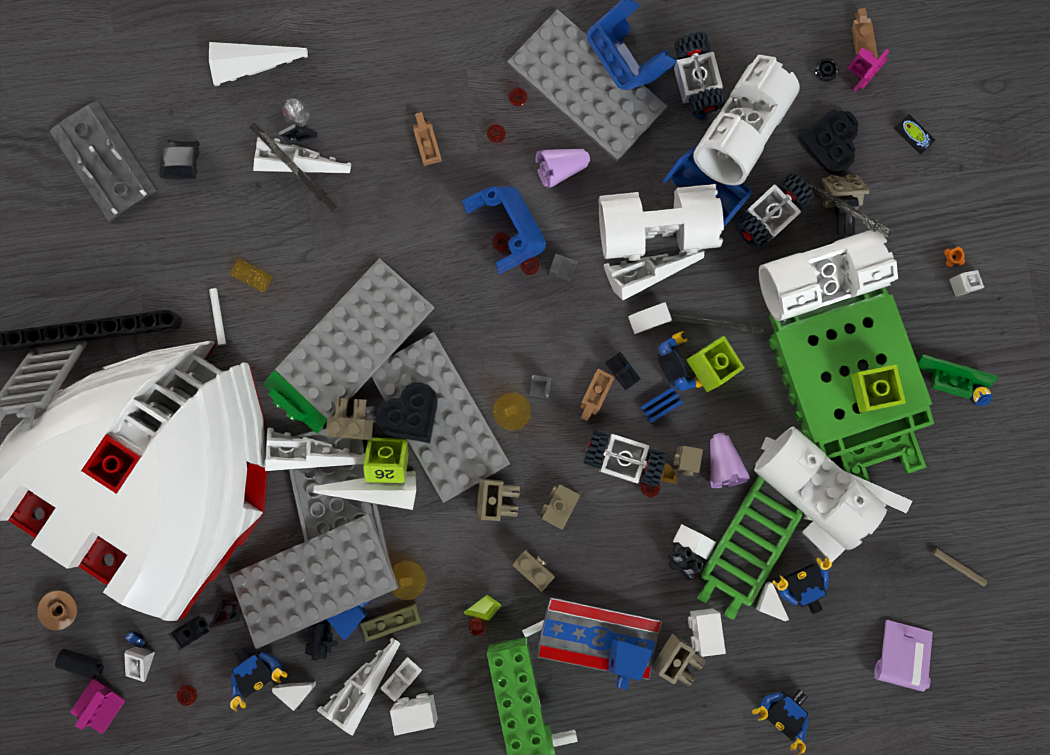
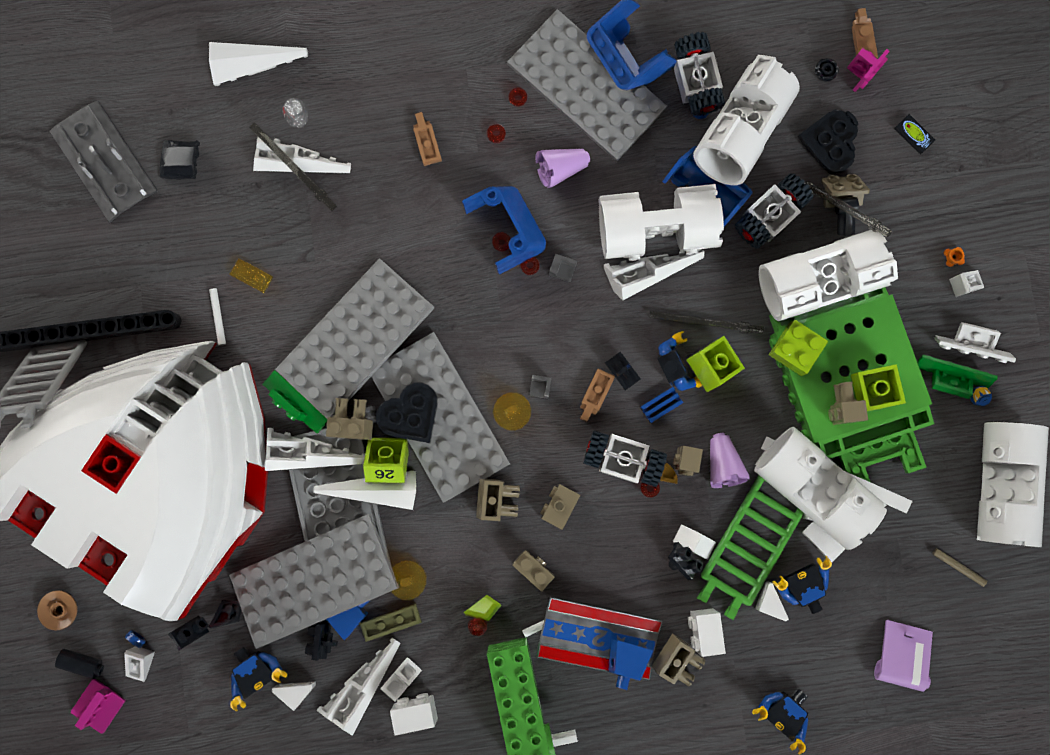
(181, 695): clear red plate -> none
(297, 133): black piece -> none
(649, 318): white slope -> none
(798, 348): none -> lime brick
(846, 407): none -> dark tan brick
(976, 340): none -> white bracket
(1013, 483): none -> white cylinder

